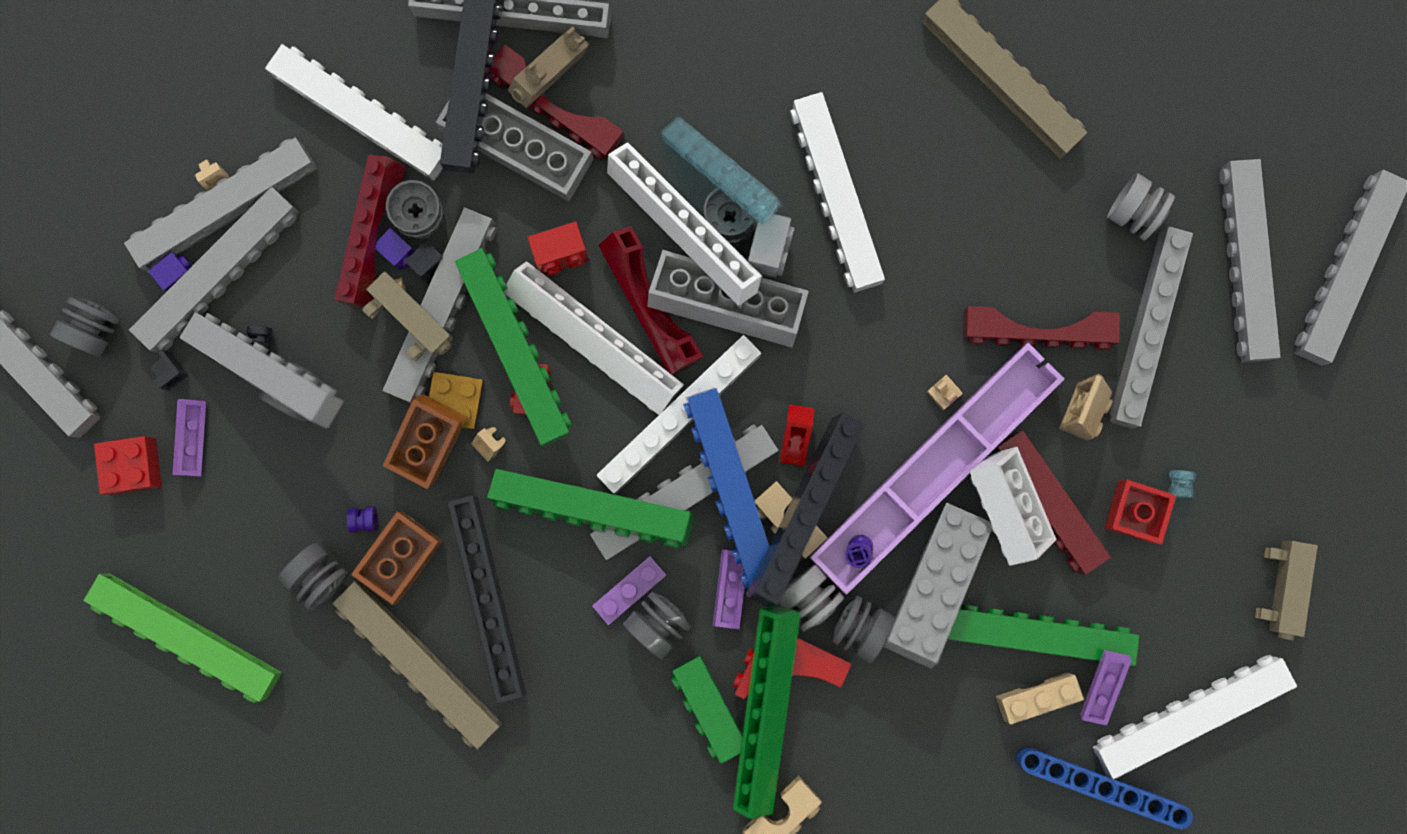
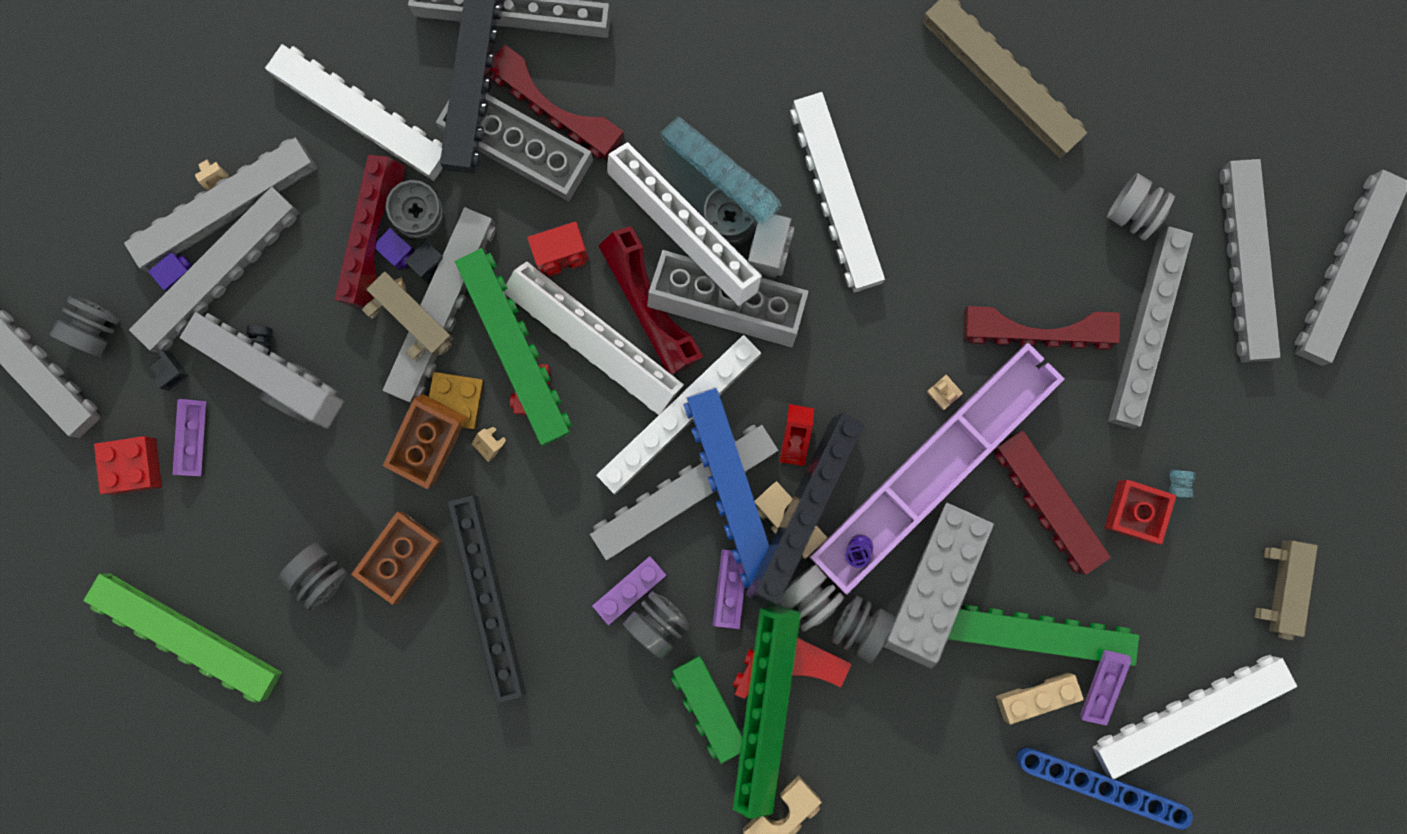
(362, 519): dark purple wheel -> none
(417, 664): dark tan brick -> none
(548, 67): dark tan brick -> none
(591, 508): green brick -> none
(1013, 506): white brick -> none
(1087, 407): tan slope -> none

